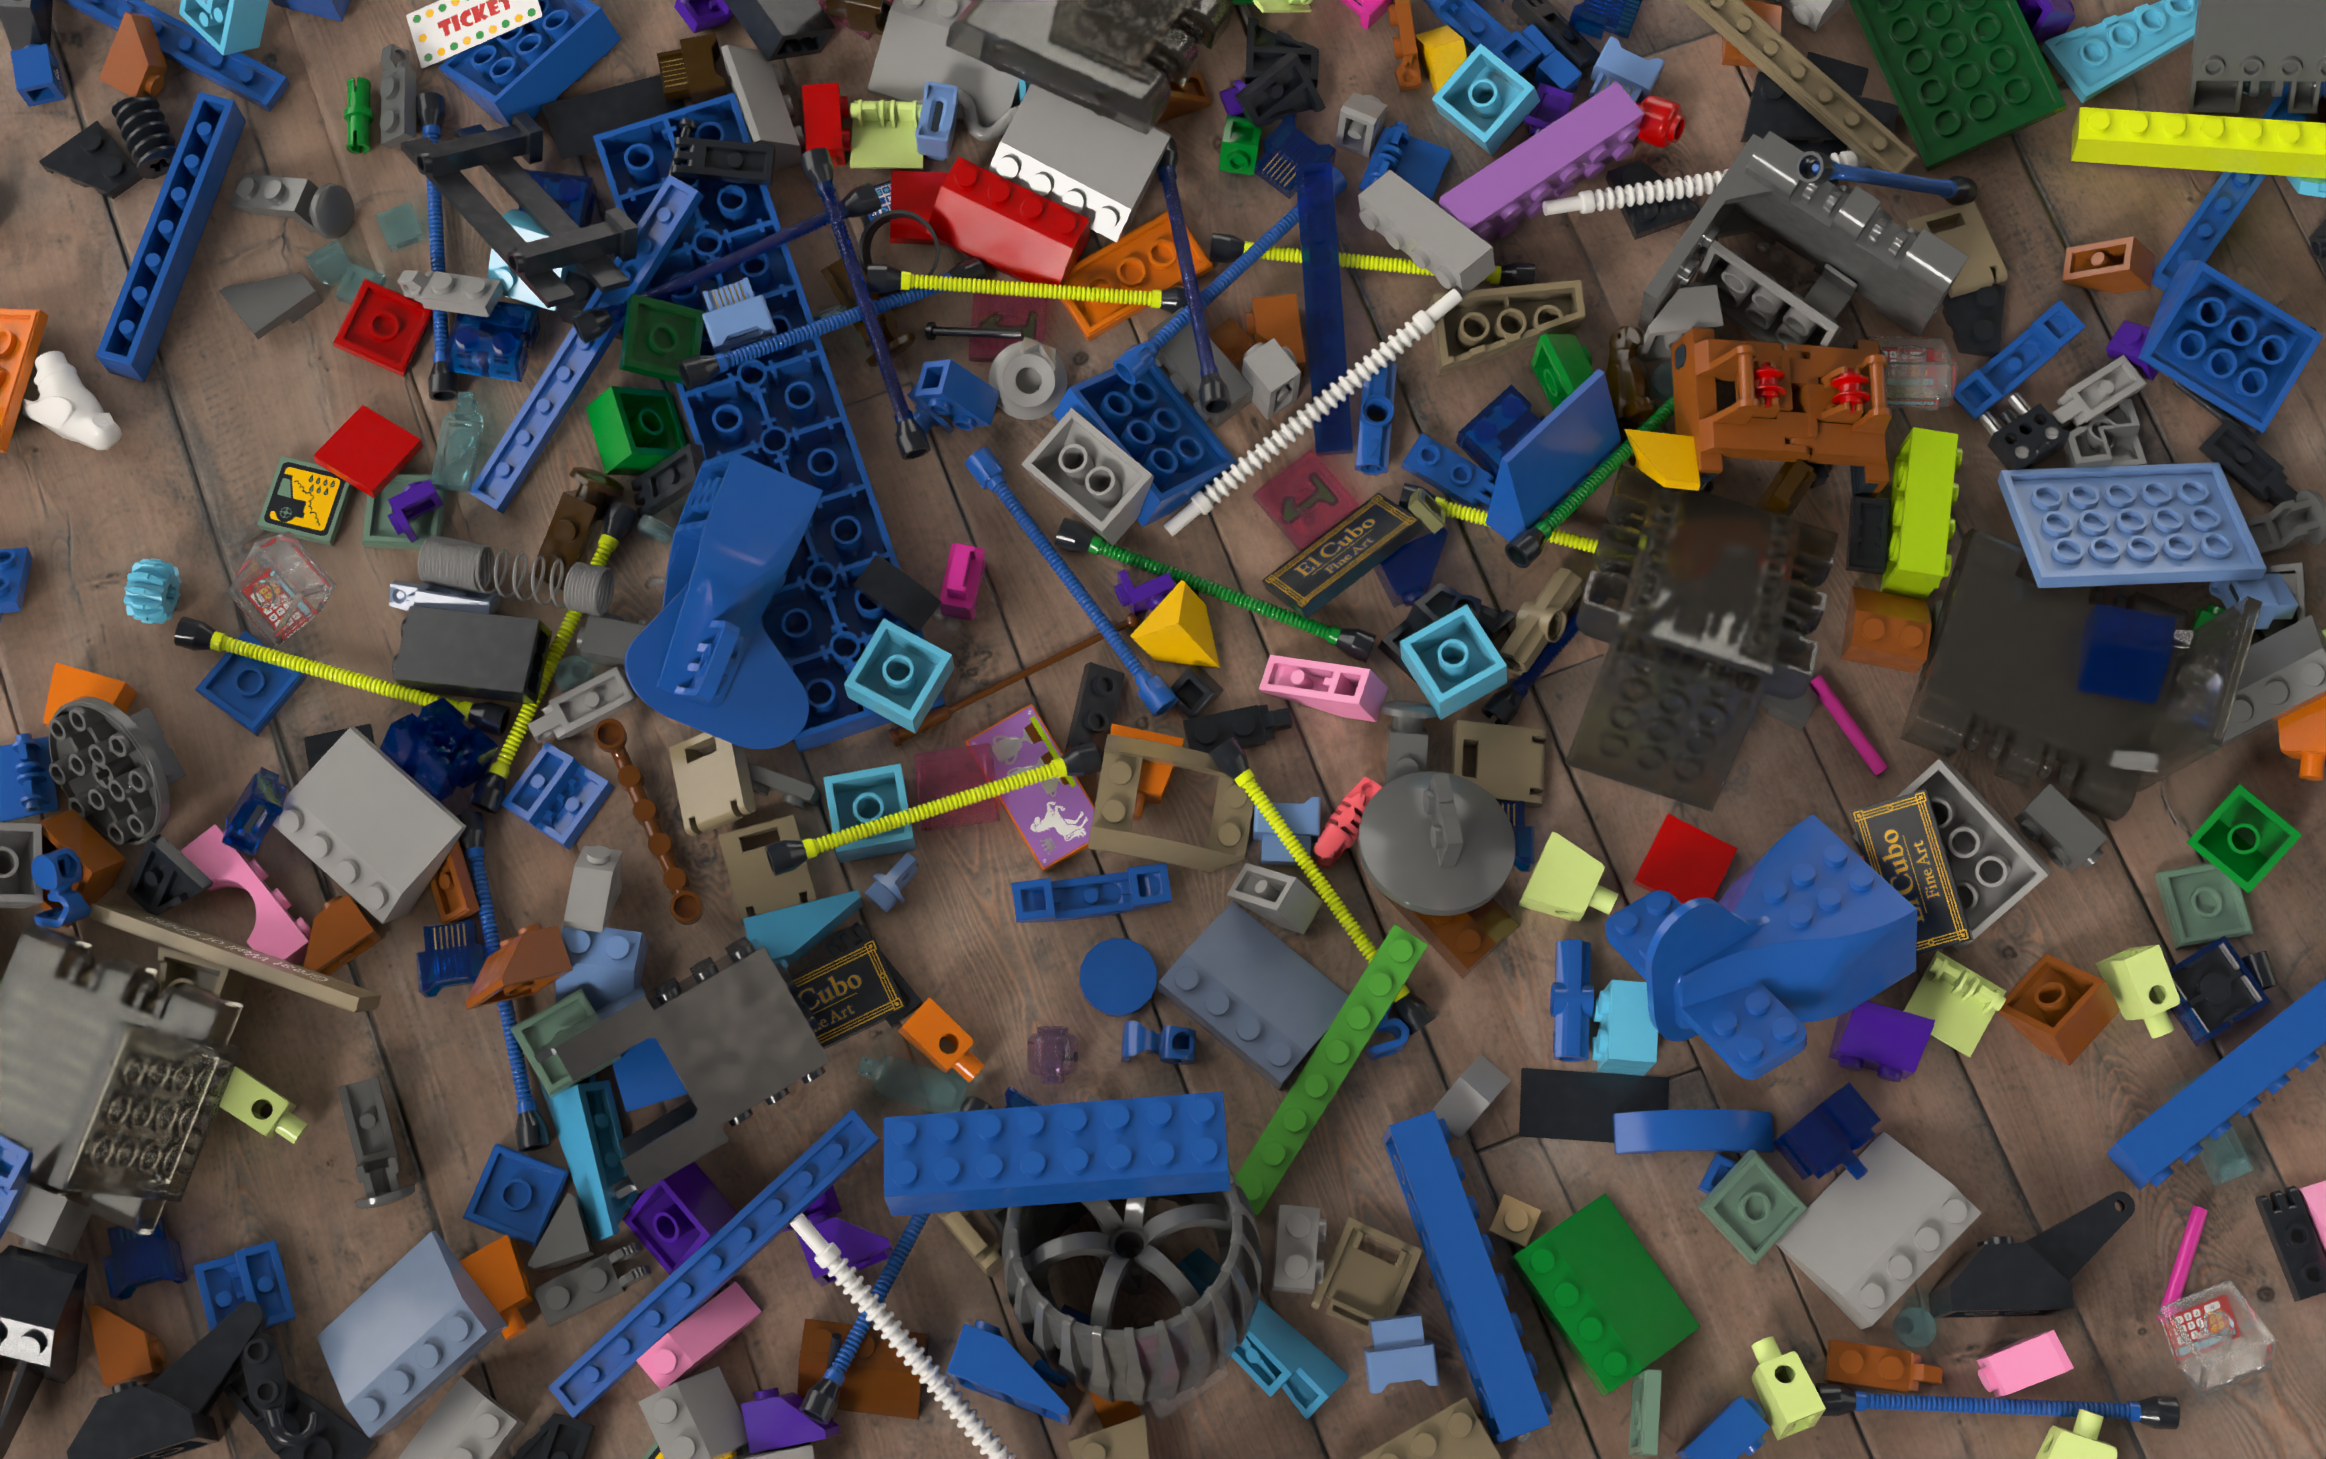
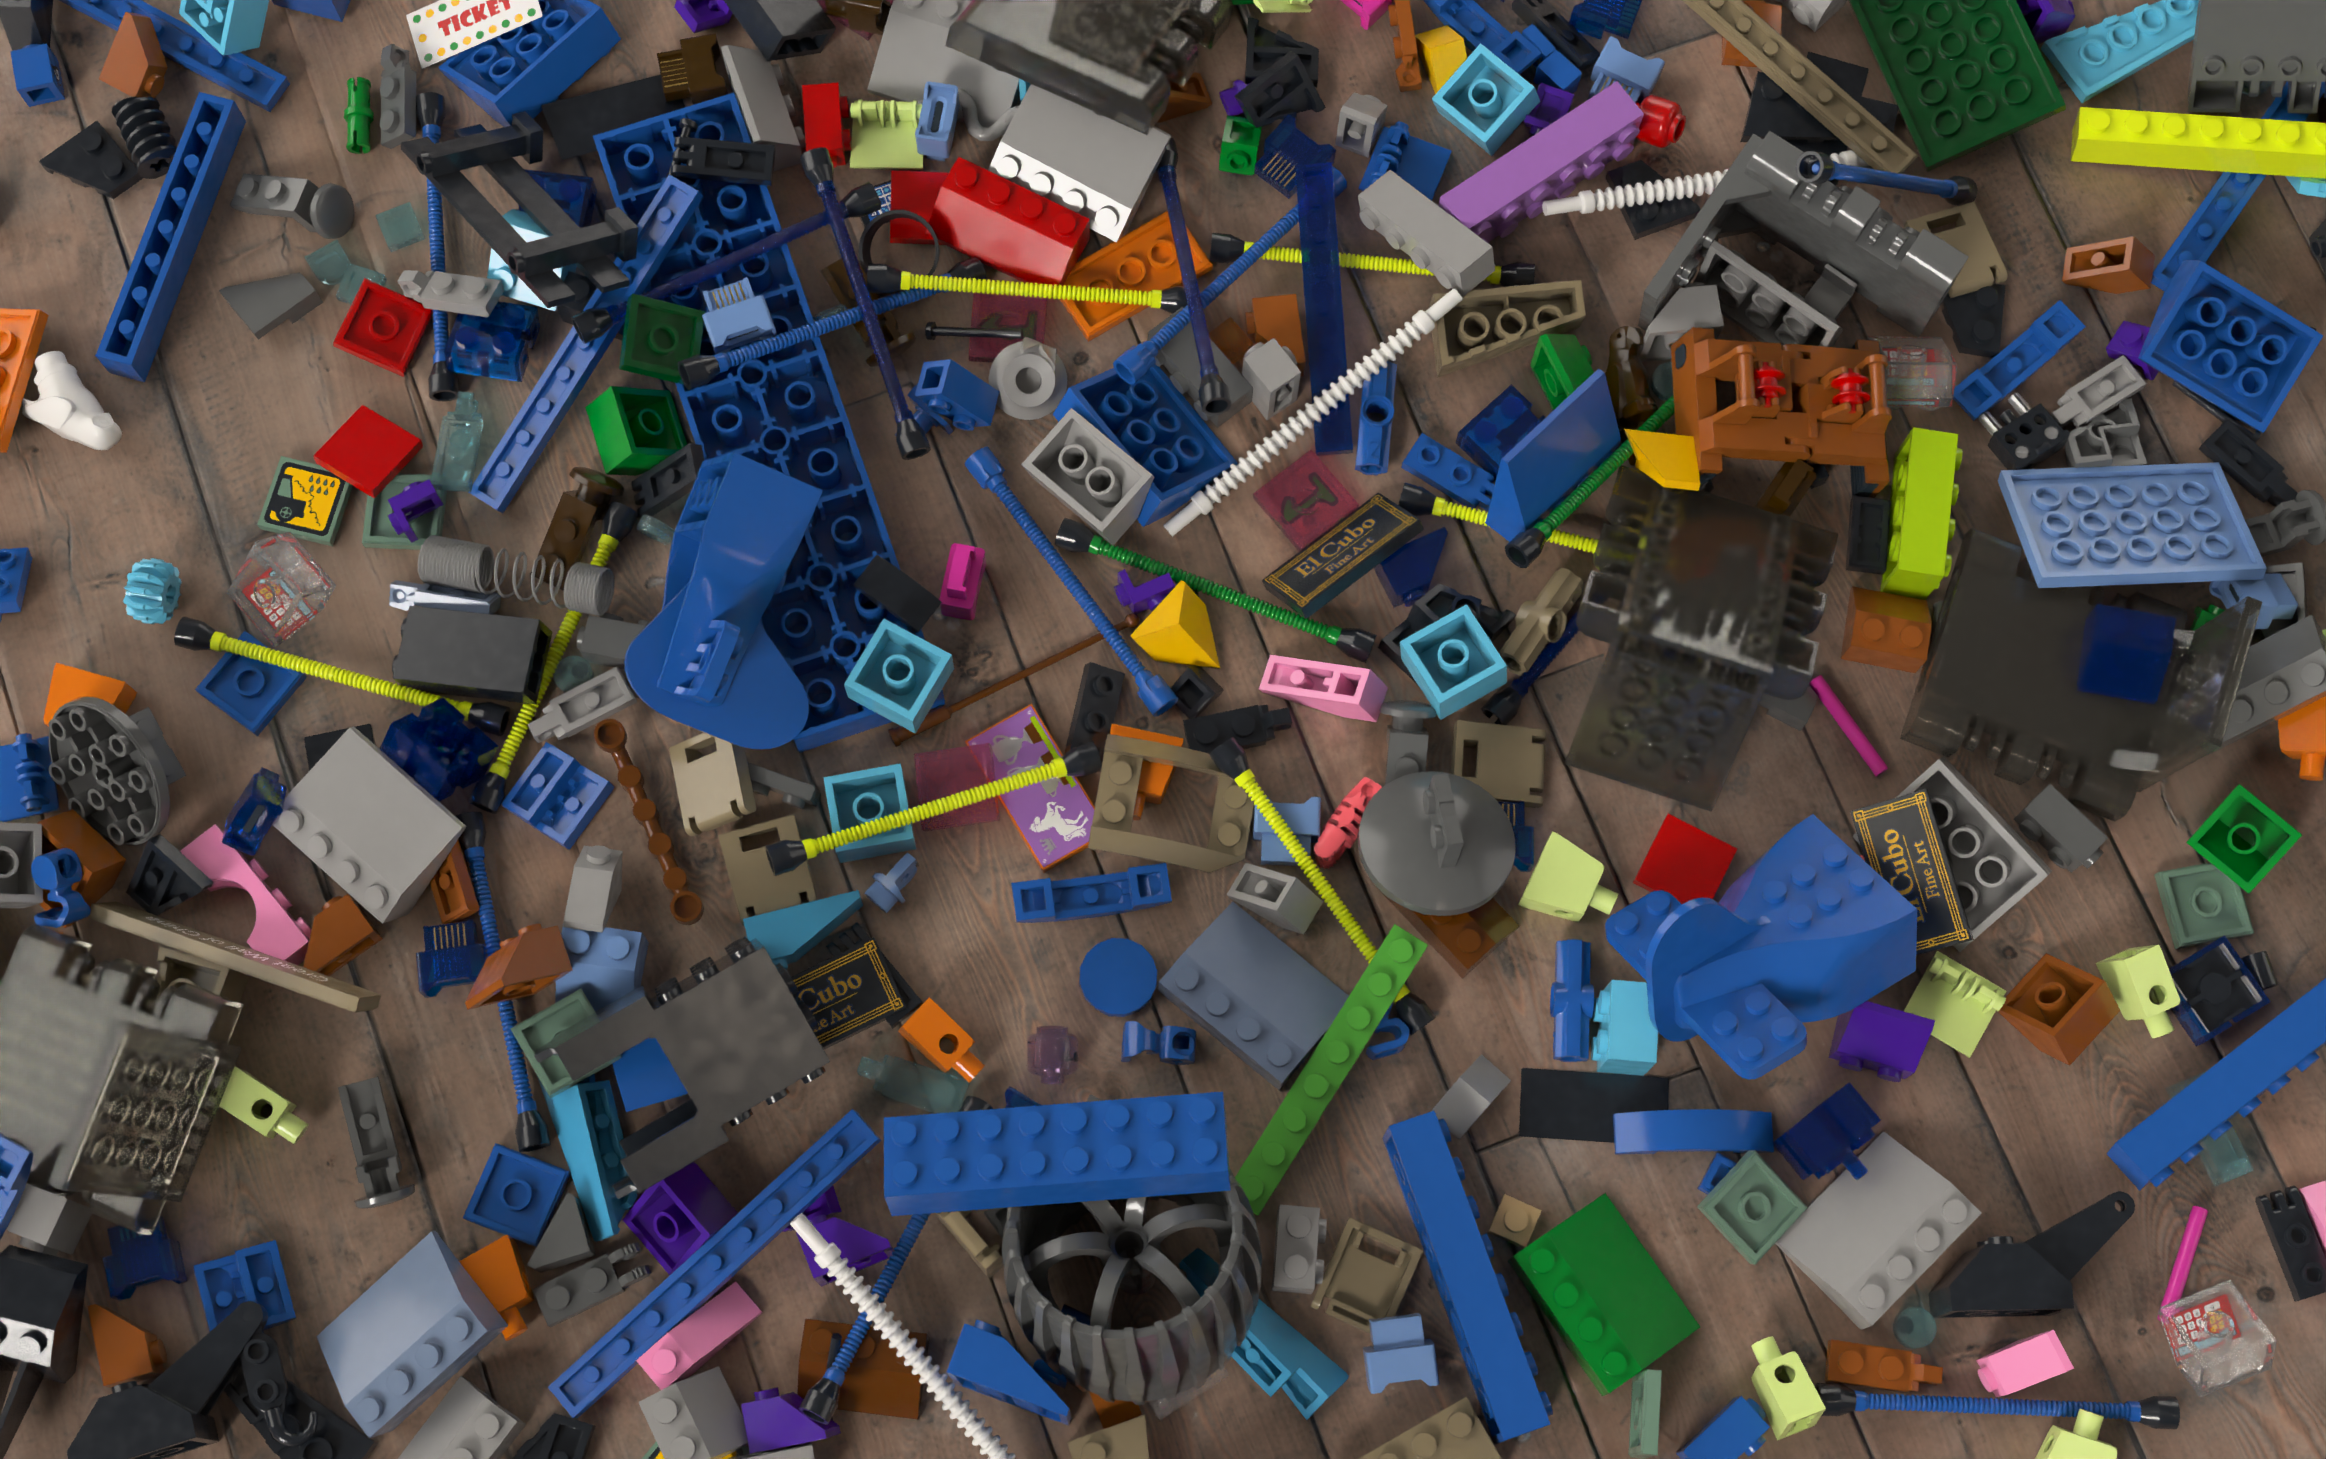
(1427, 510): olive tile -> none

